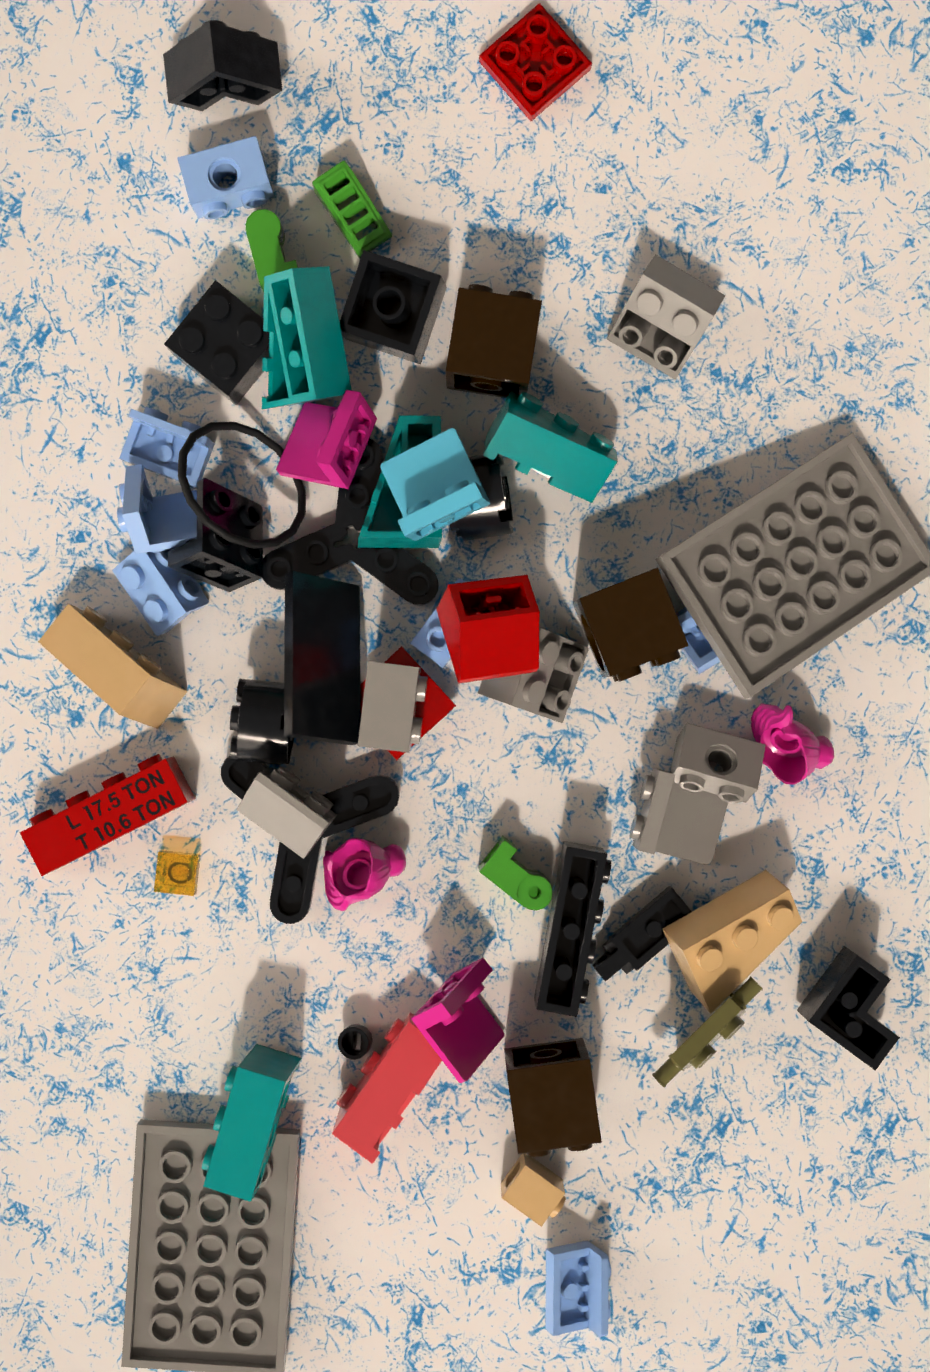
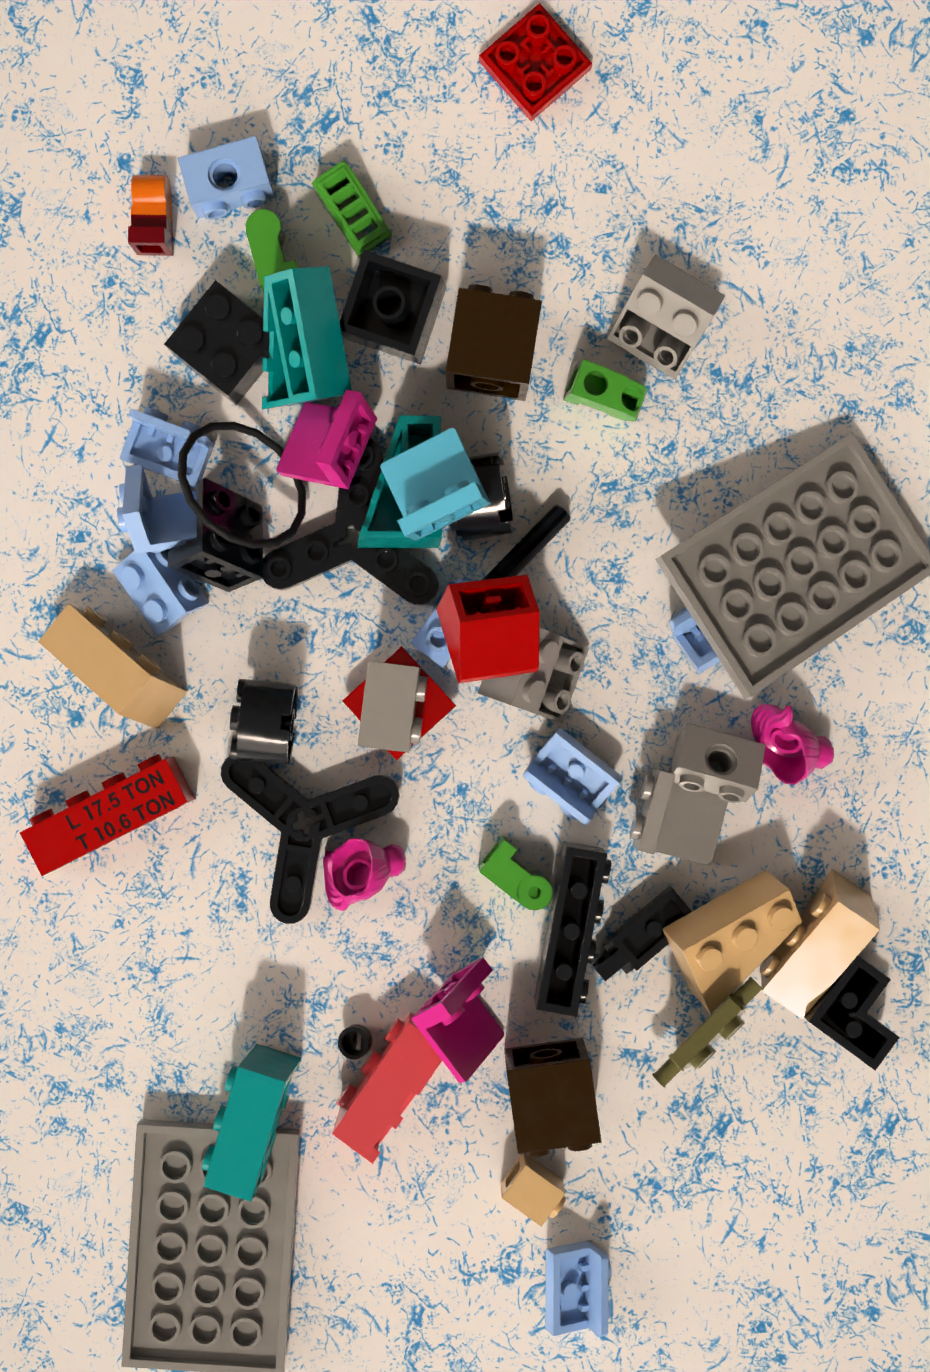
(151, 216): none -> leg
(177, 873): clear yellow tile -> none
(221, 64): black brick -> none
(287, 810): light grey slope -> none
(321, 659): black tile -> none
(531, 544): none -> black axle
(550, 446): teal wedge -> none
(571, 776): none -> light blue bracket
(605, 391): none -> bright green leg
(631, 625): dark brown brick -> none
(831, 935): none -> tan wedge

